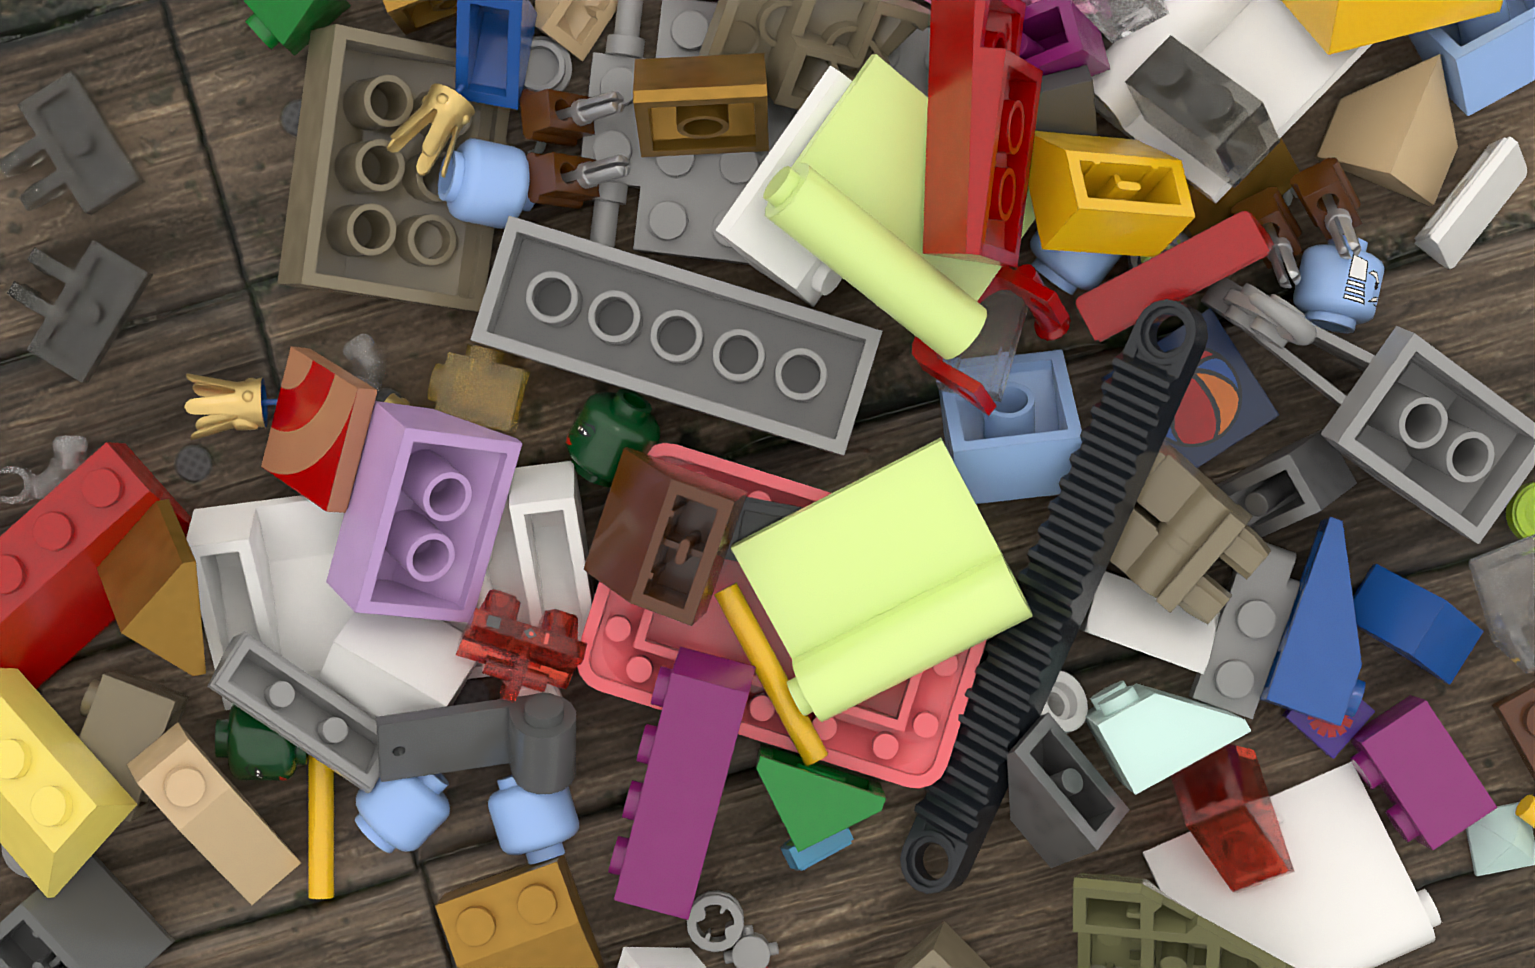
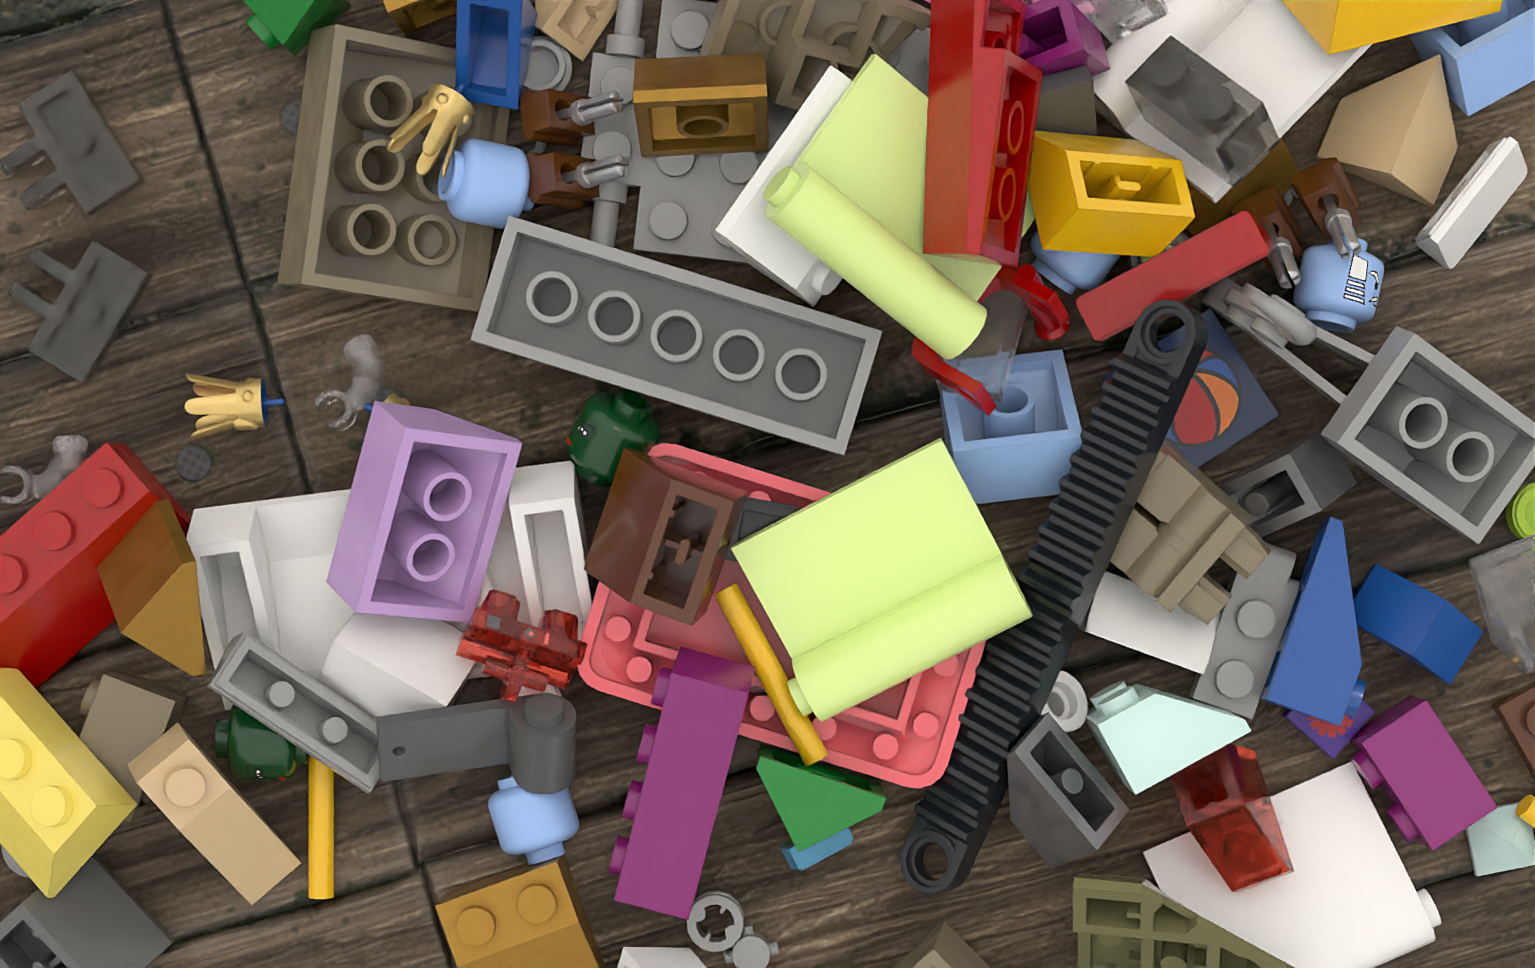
(319, 429): nougat tile -> none
(403, 811): light blue head -> none
(479, 388): clear yellow brick -> none

